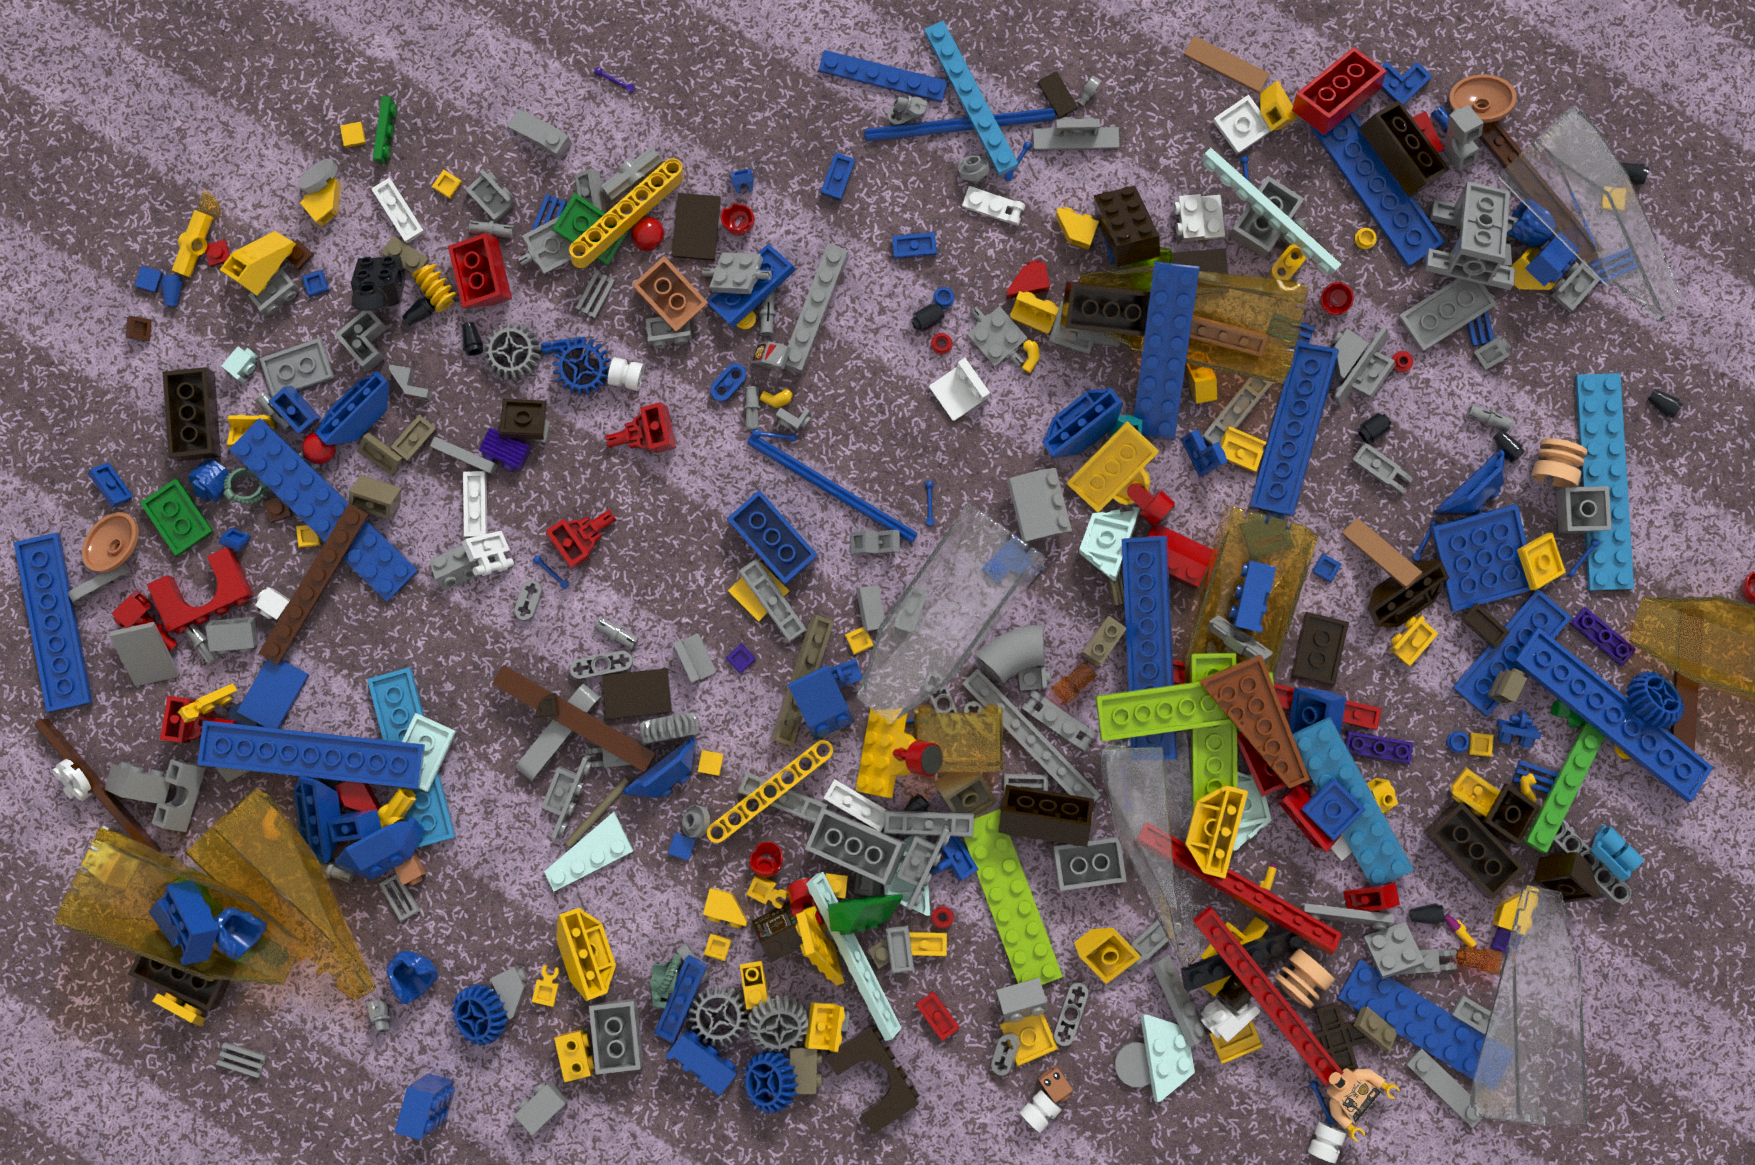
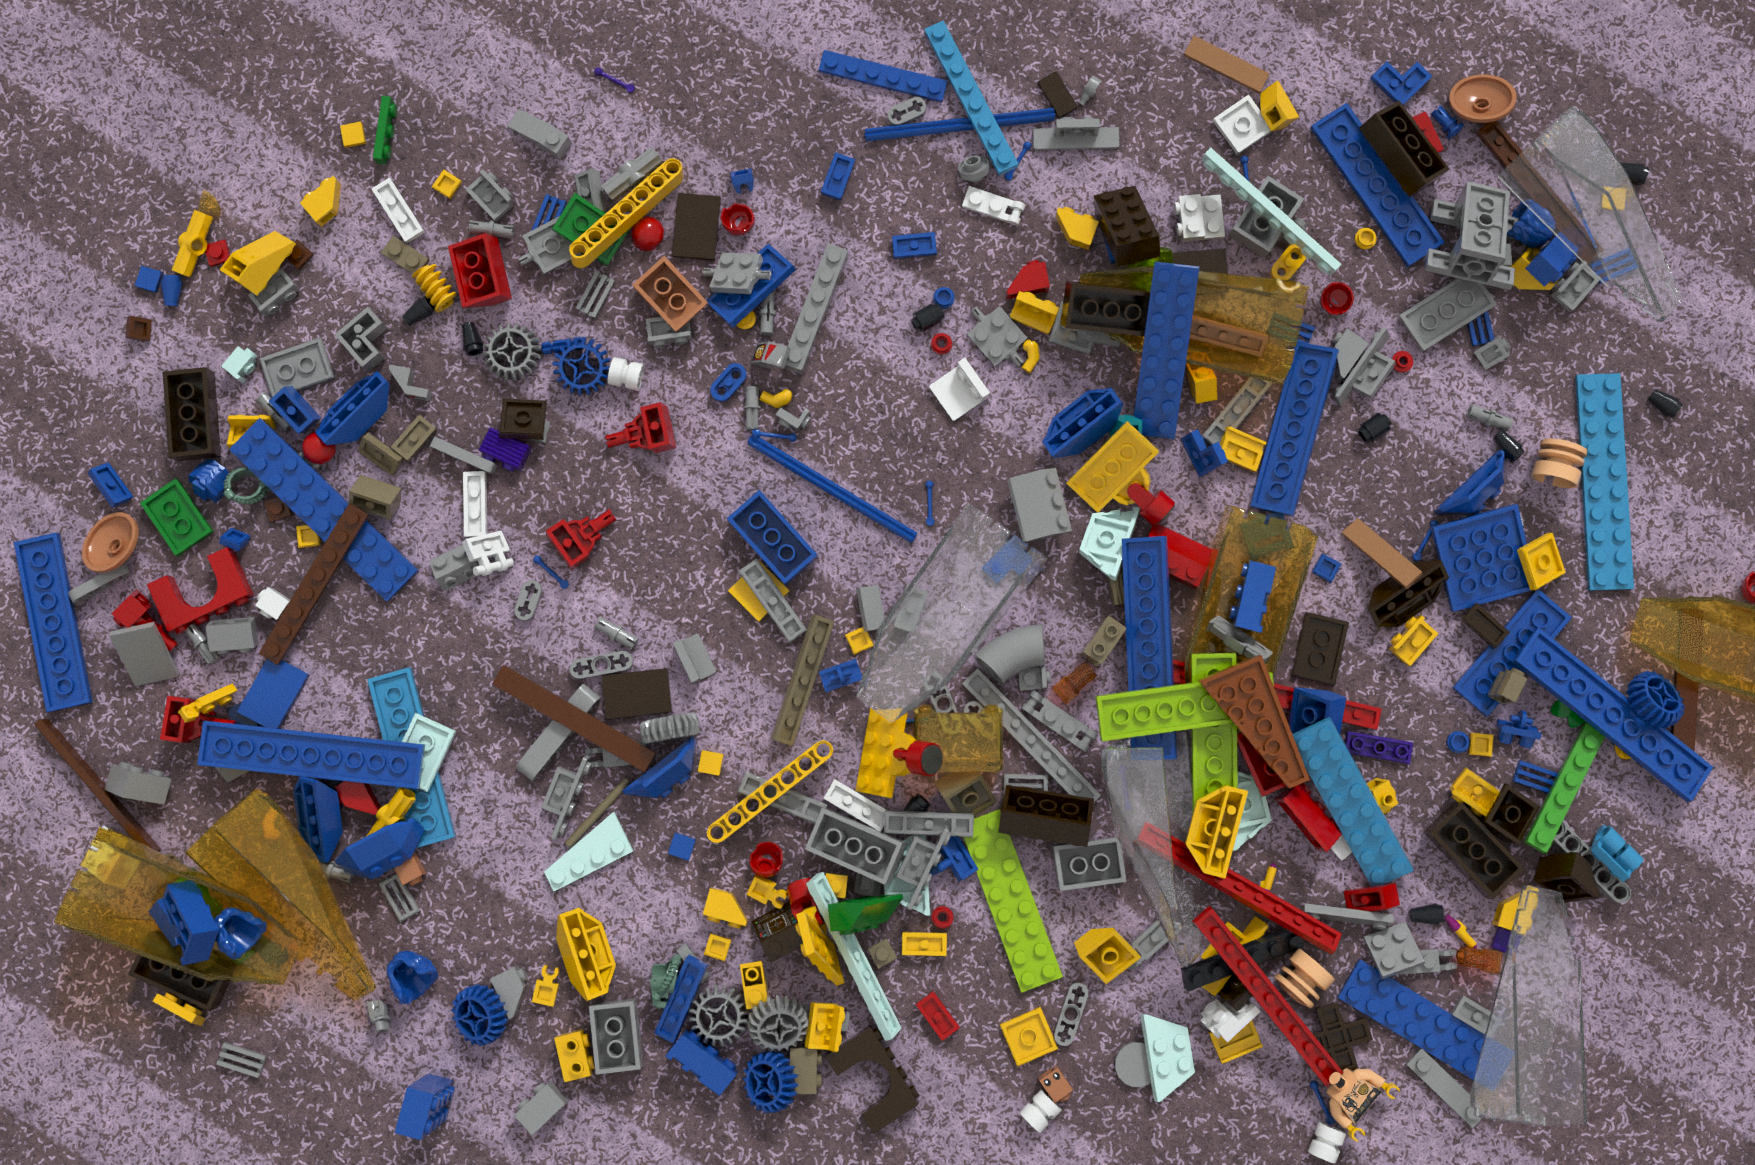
(74, 780): white plate -> none
(178, 812): light grey arch -> none
(315, 283): blue tile -> none
(316, 176): light grey tile -> none
(354, 825): blue brick -> none
(377, 282): black brick -> none
(547, 706): dark brown tile -> none
(695, 821): light grey plate -> none
(740, 658): dark purple tile -> none
(821, 702): blue slope -> none
(874, 542): light grey slope -> none
(900, 949): light grey tile -> none
(910, 105): light grey piece -> none
(1010, 1055): light grey beam -> none
(1022, 1000): light grey brick -> none
(1179, 1000): light grey plate -> none
(1333, 809): blue plate -> none
(1338, 90): red brick -> none
(1375, 1028): dark tan plate -> none
(1380, 467): light grey hinge -> none
(1462, 129): light grey arch -> none
(1525, 783): yellow arm -> none
(1583, 509): light grey slope -> none
(1593, 627): dark purple tile -> none
(1594, 543): blue hinge -> none

